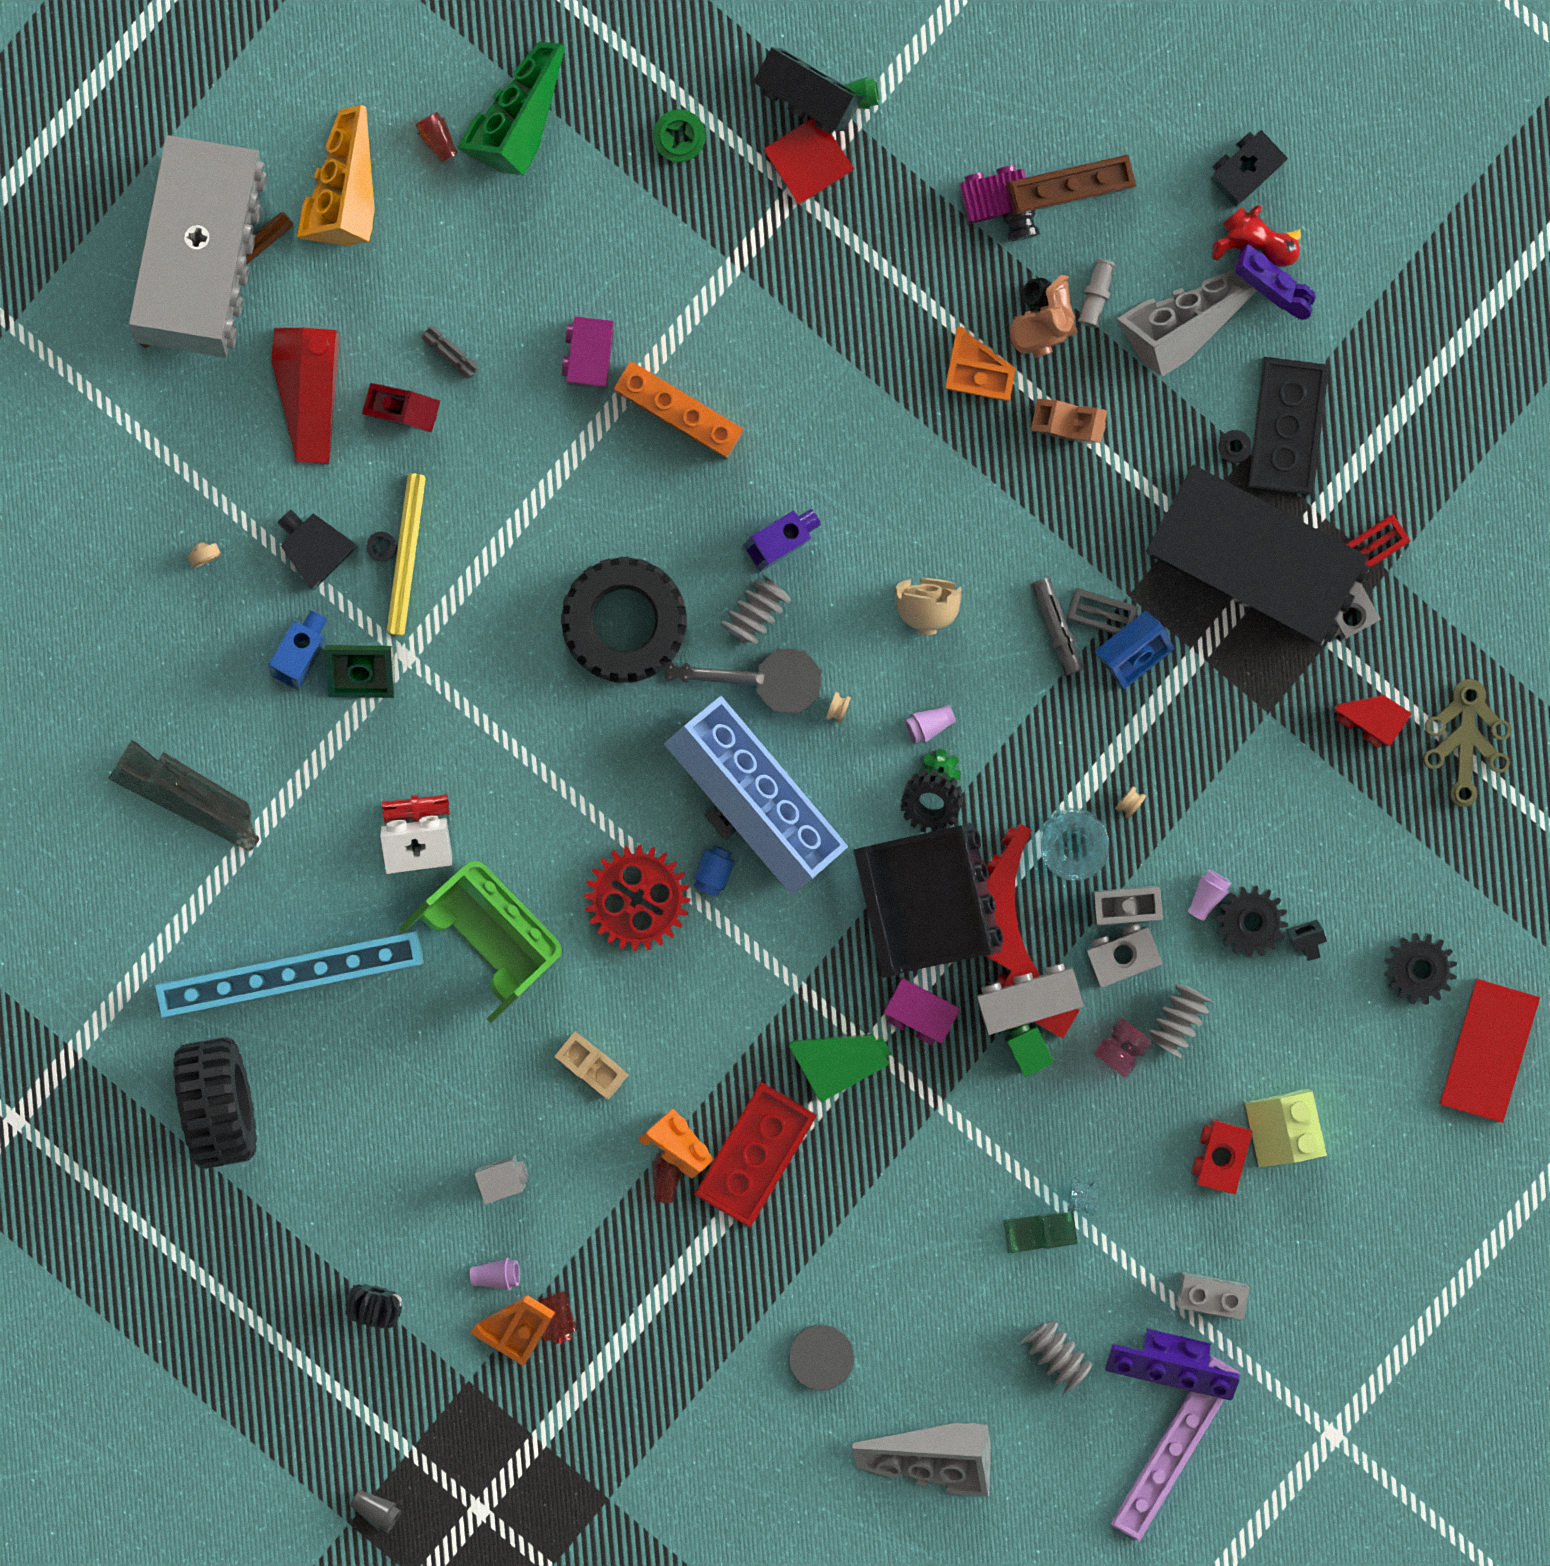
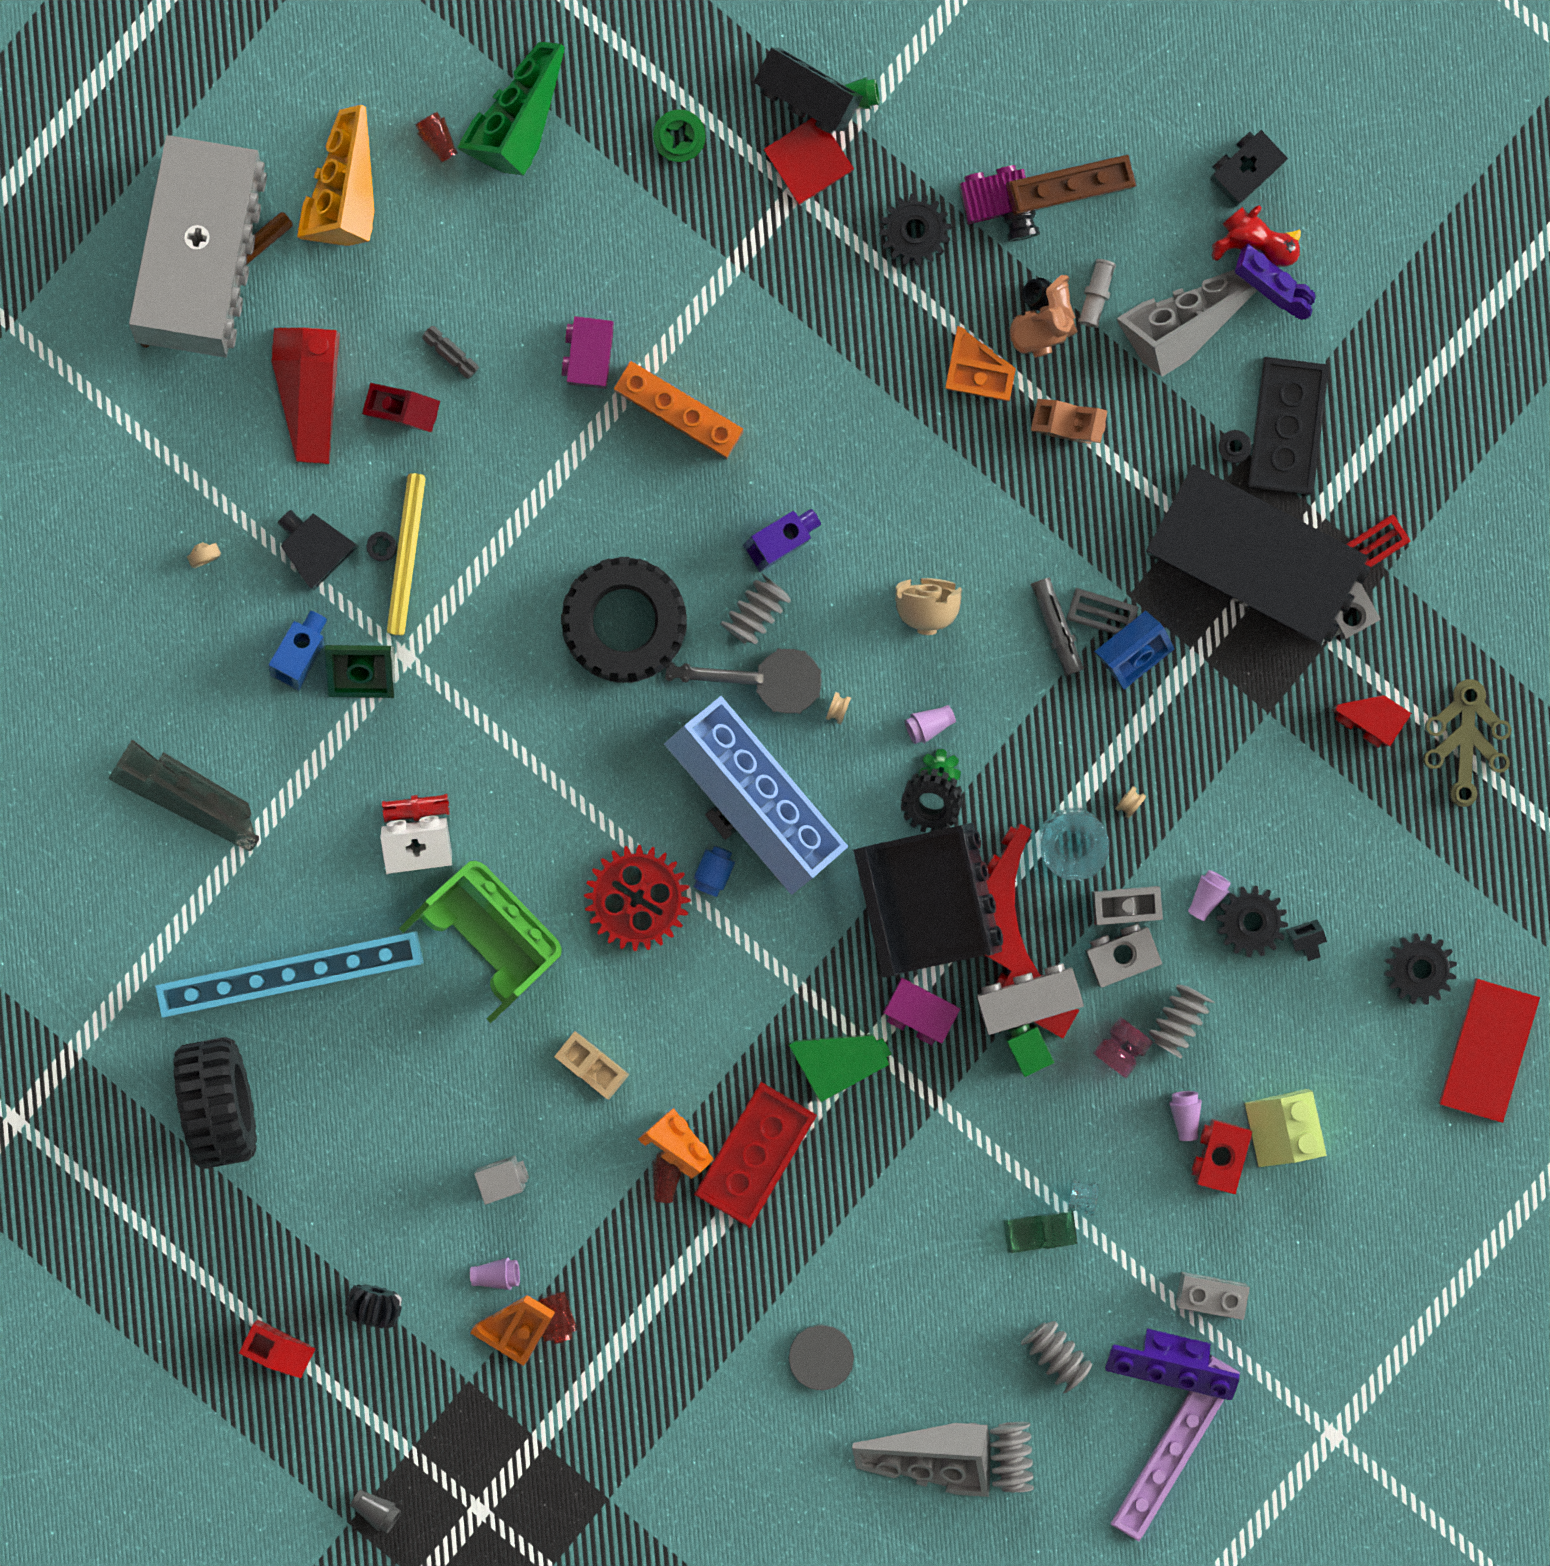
(276, 1350): none -> red slope
(920, 213): none -> black gear
(1011, 1457): none -> light grey piece
(1186, 1114): none -> lavender cone

